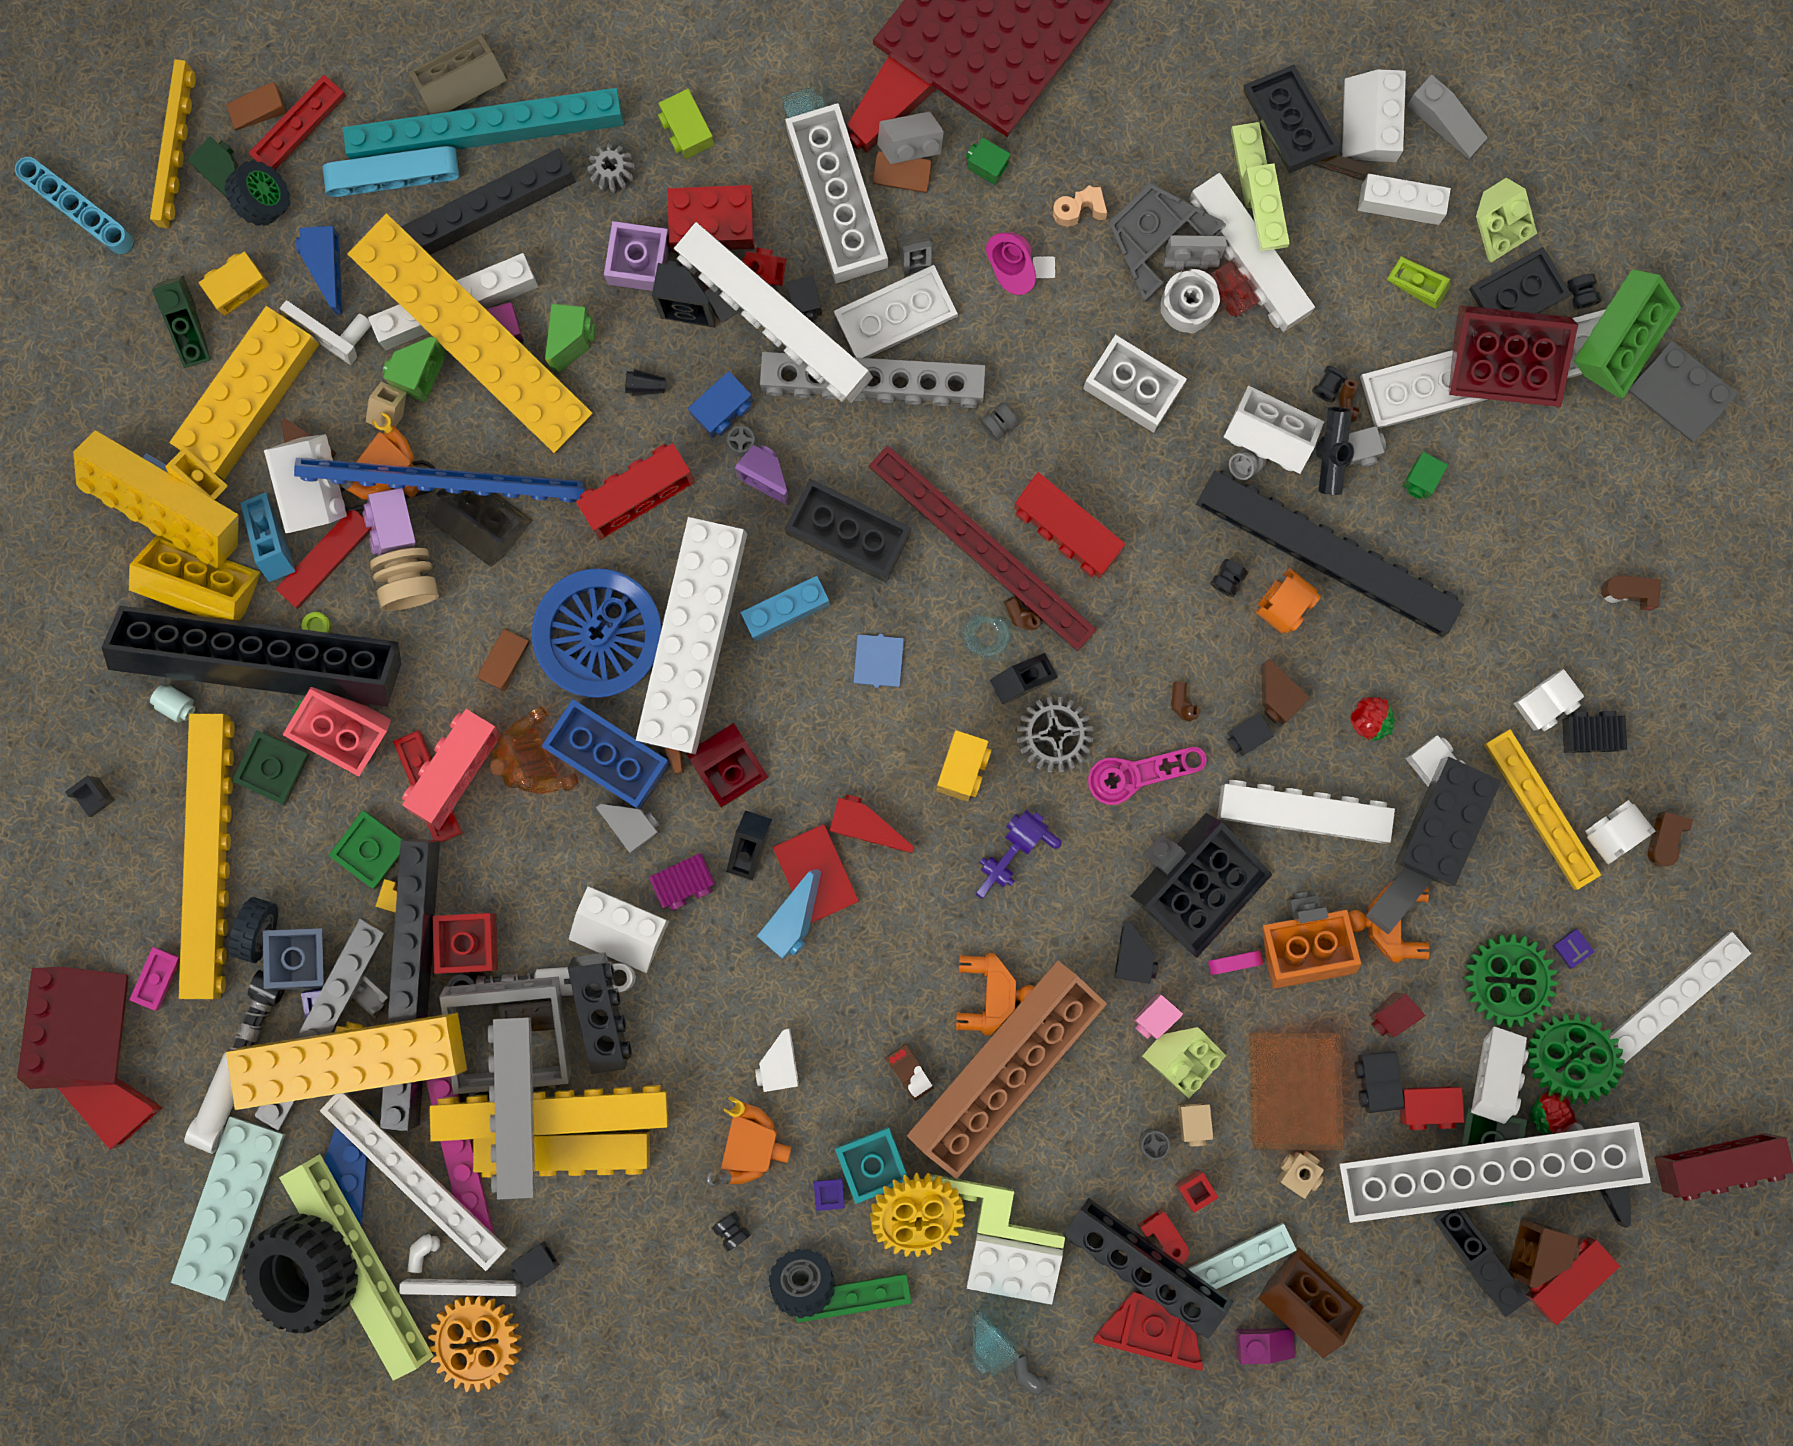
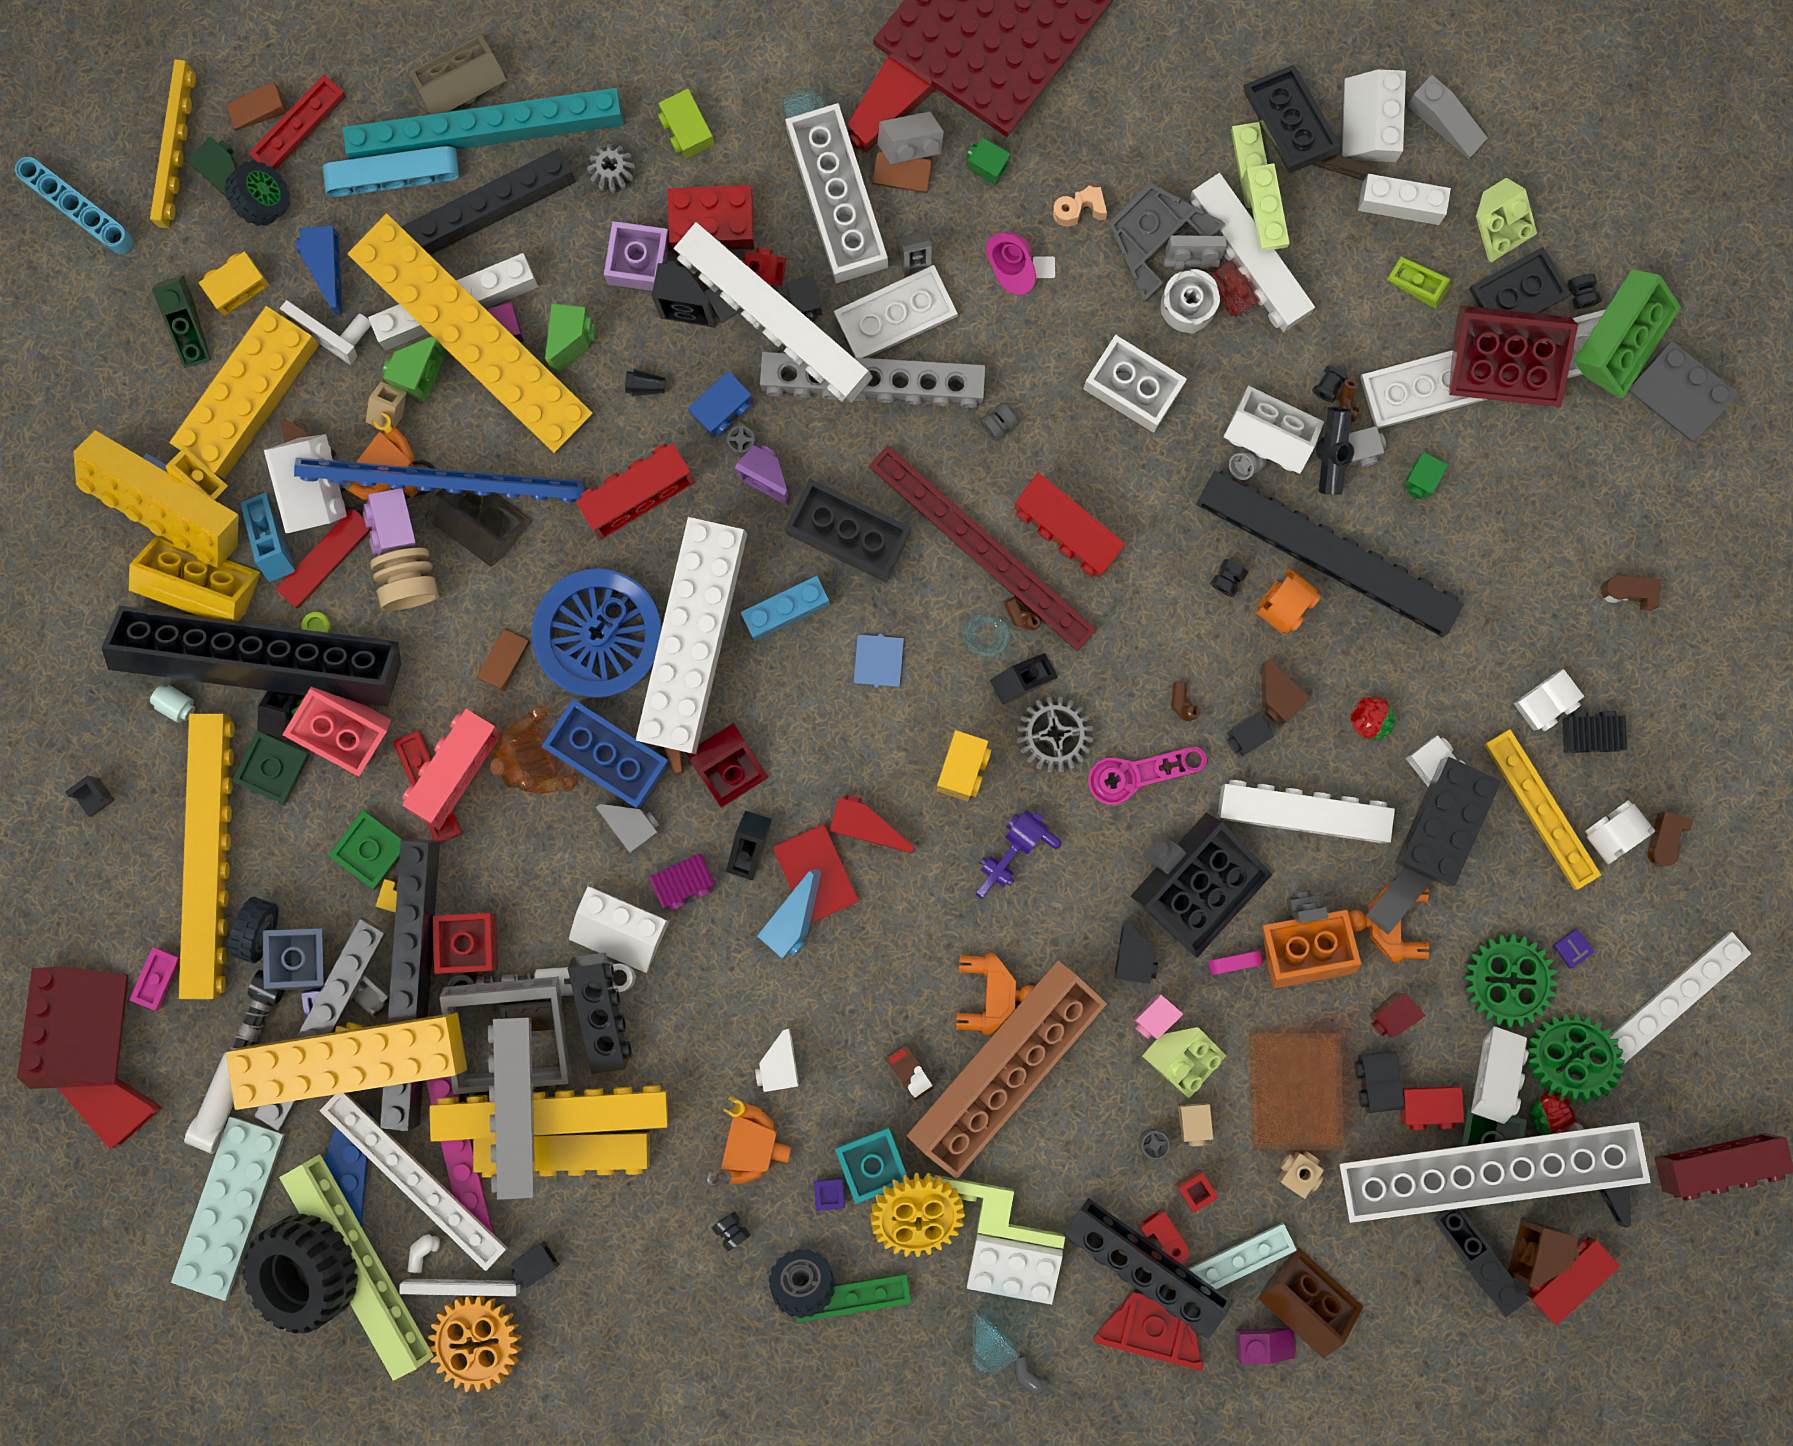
(276, 713): none -> black slope

